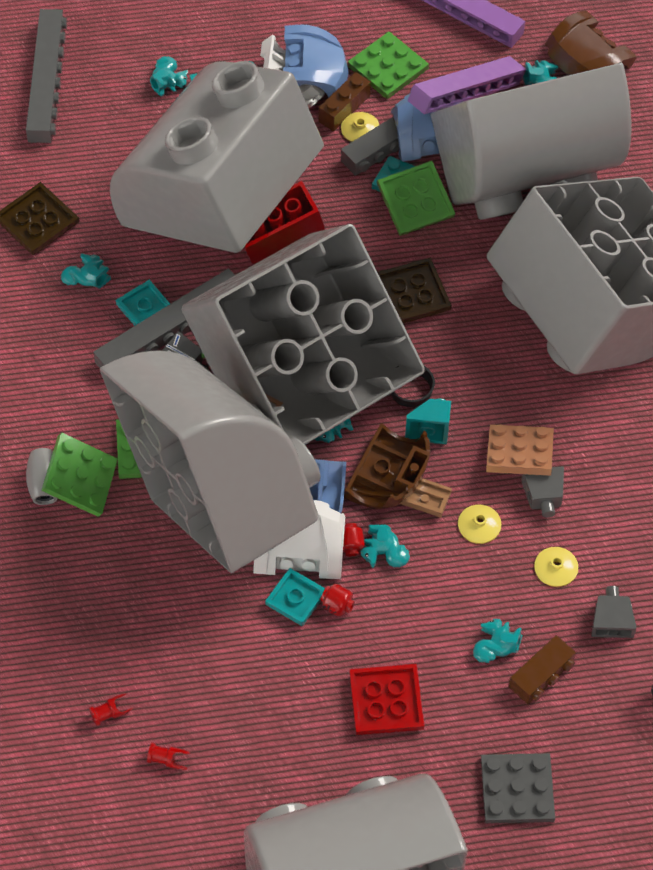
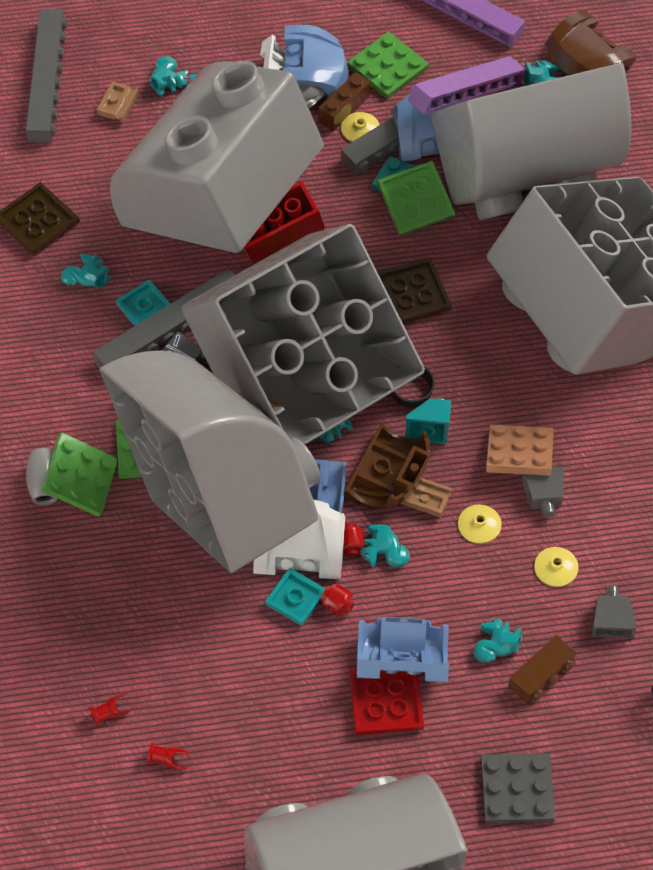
(117, 101): none -> medium nougat plate
(403, 645): none -> medium blue piece

